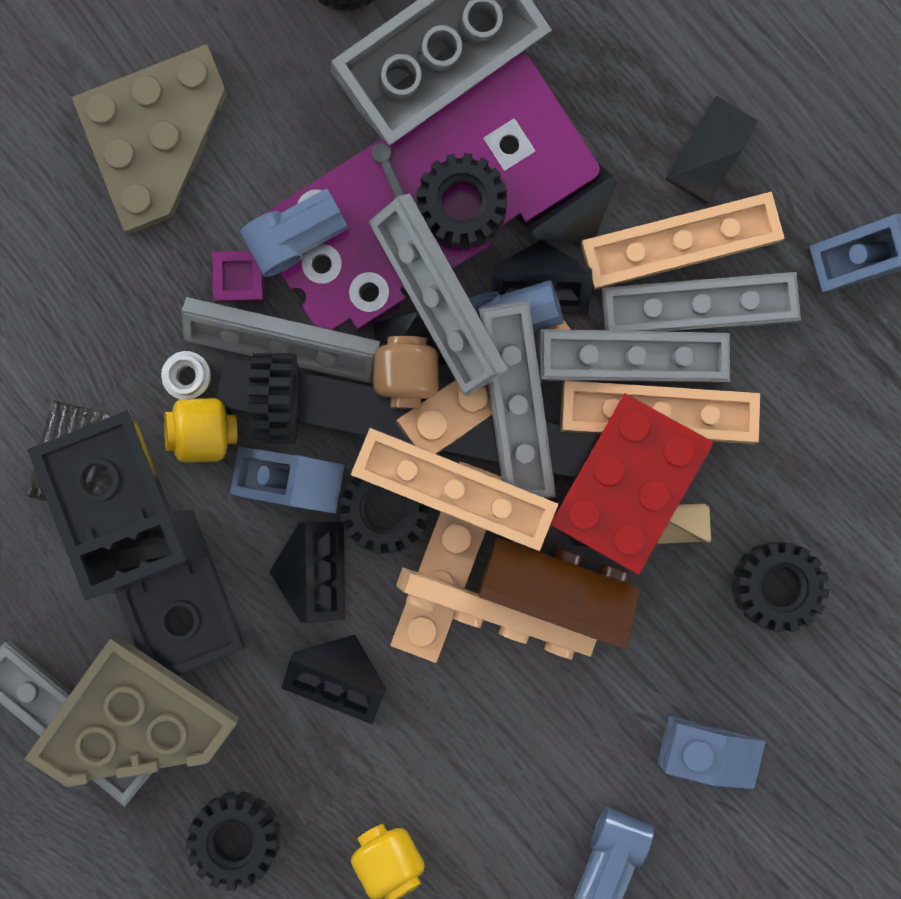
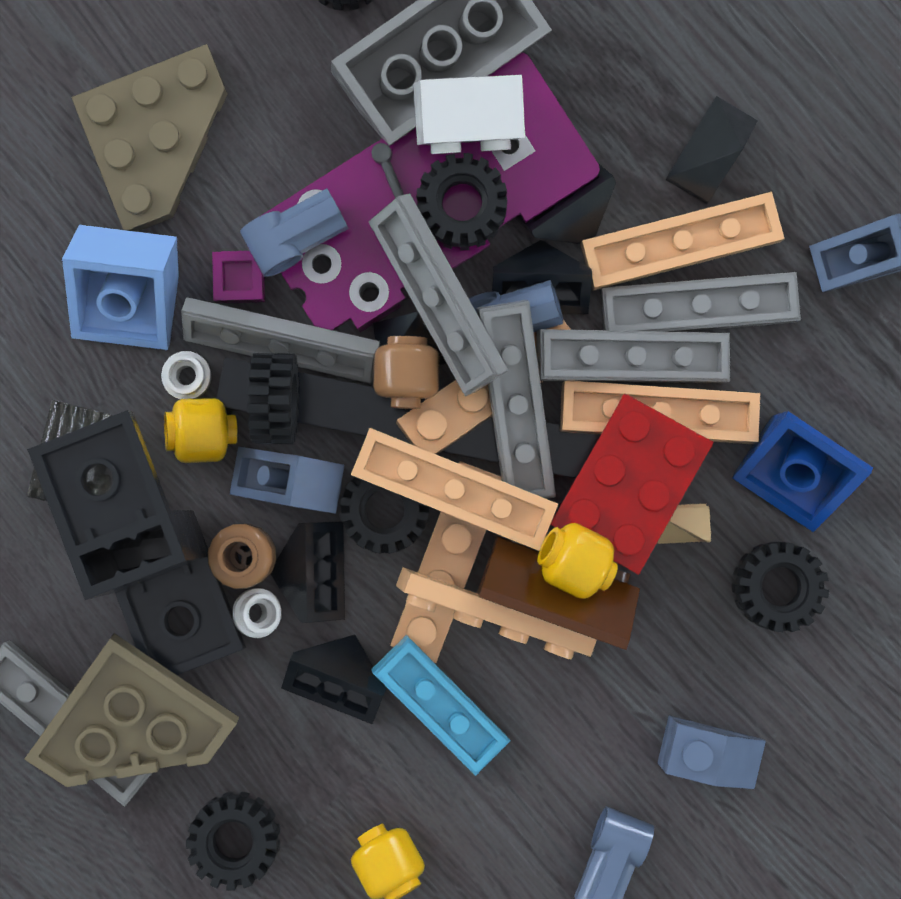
(121, 286): none -> light blue slope
(224, 556): none -> medium nougat head
(270, 613): none -> white plate
(440, 705): none -> medium azure tile
(469, 111): none -> white brick
(577, 560): none -> yellow head
(800, 470): none -> blue slope

